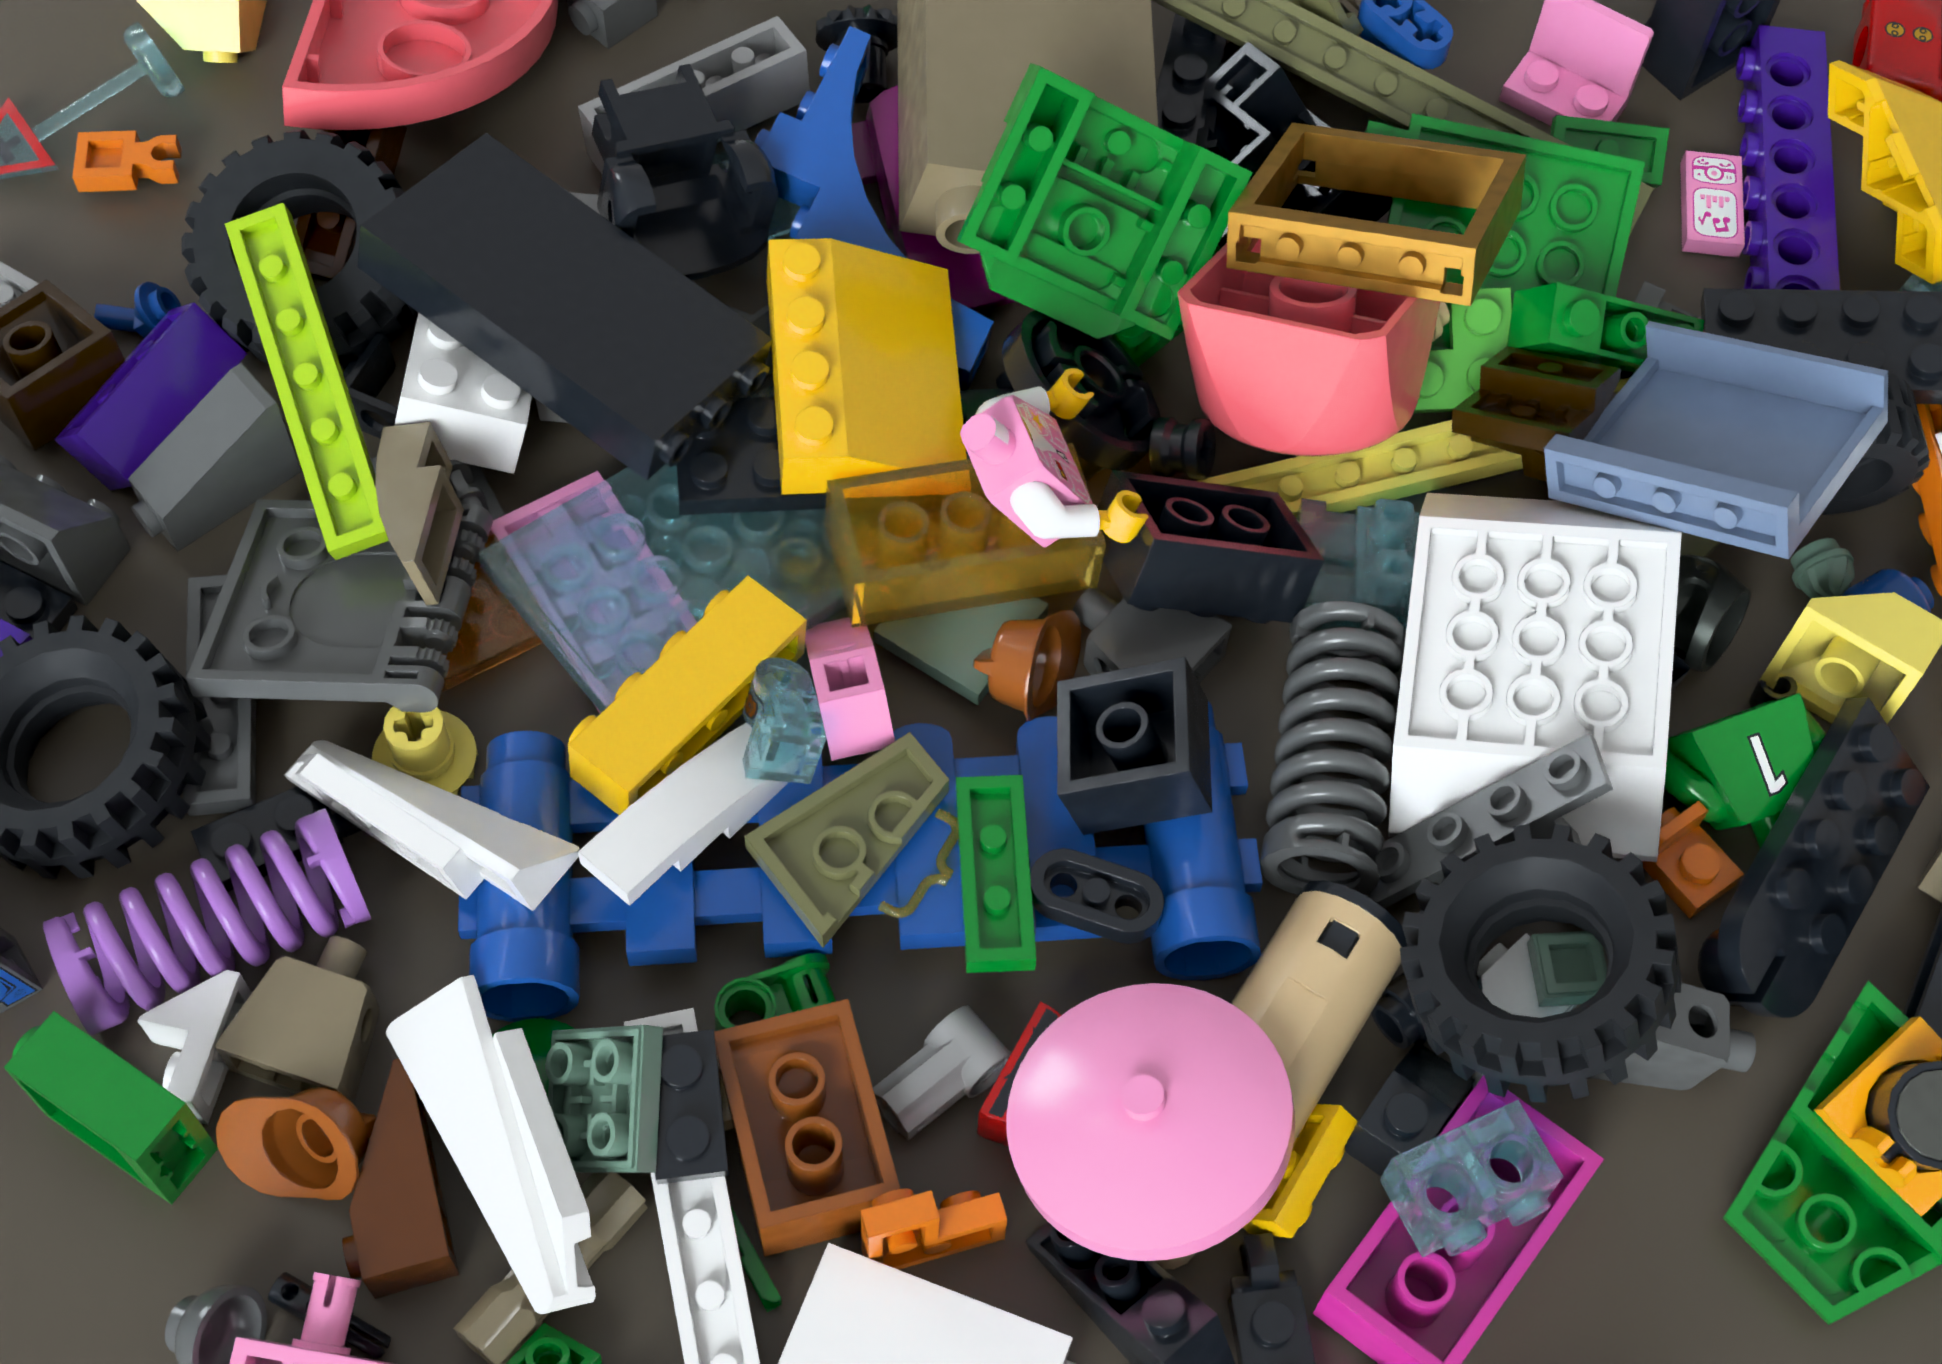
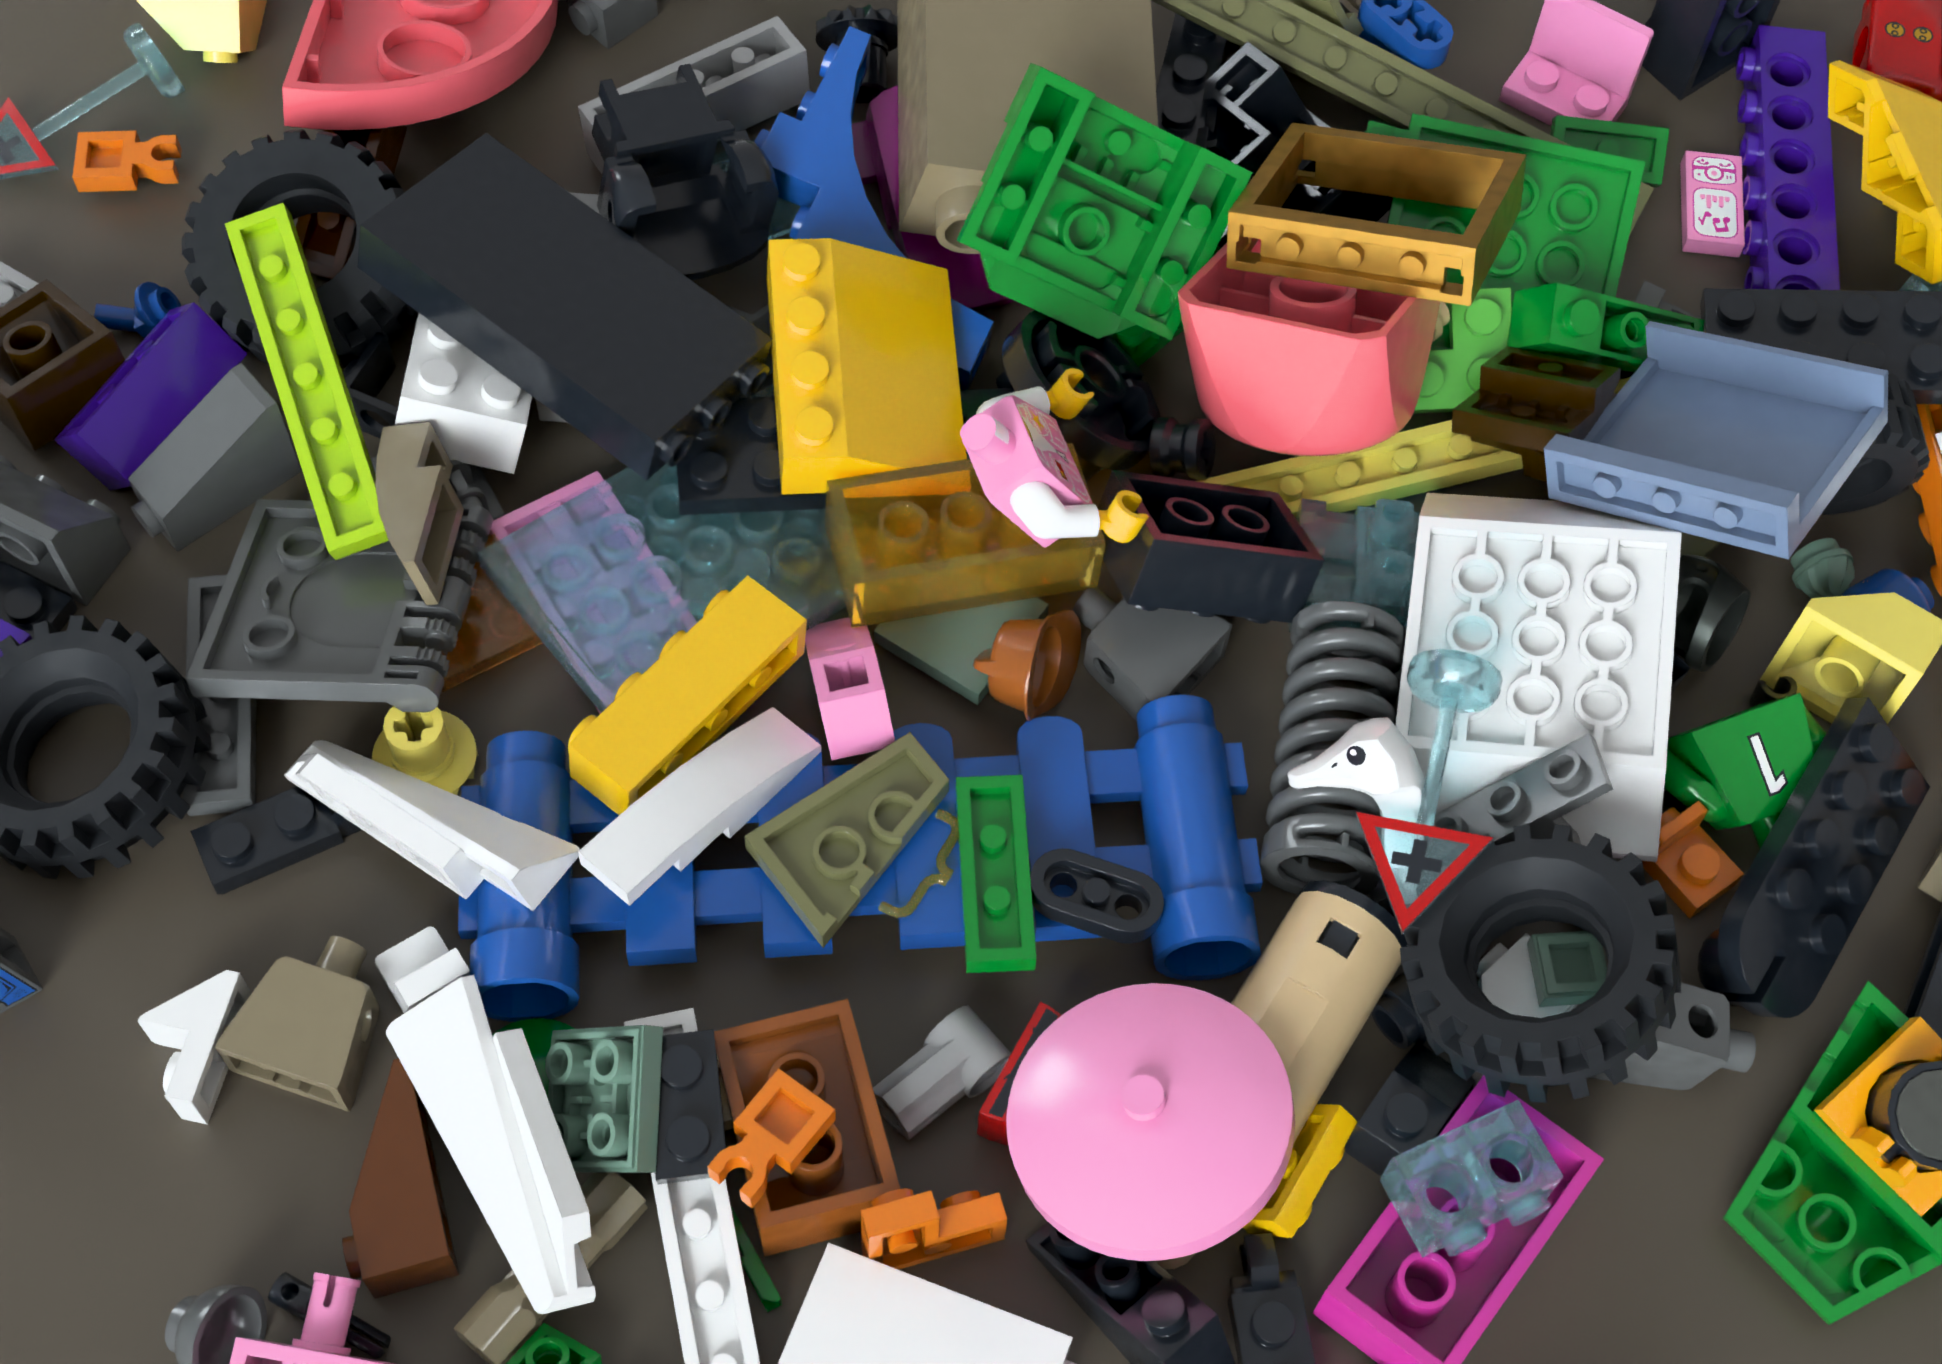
(109, 1006): medium lavender piece -> none
(111, 1106): green window -> none
(296, 1143): dark orange piece -> none
(419, 967): none -> white bracket
(775, 1129): none -> orange plate
(776, 991): green piece -> none
(784, 723): clear light blue leg -> none
(1133, 746): black brick -> none
(1371, 760): none -> white animal
(1418, 858): none -> clear light blue piece

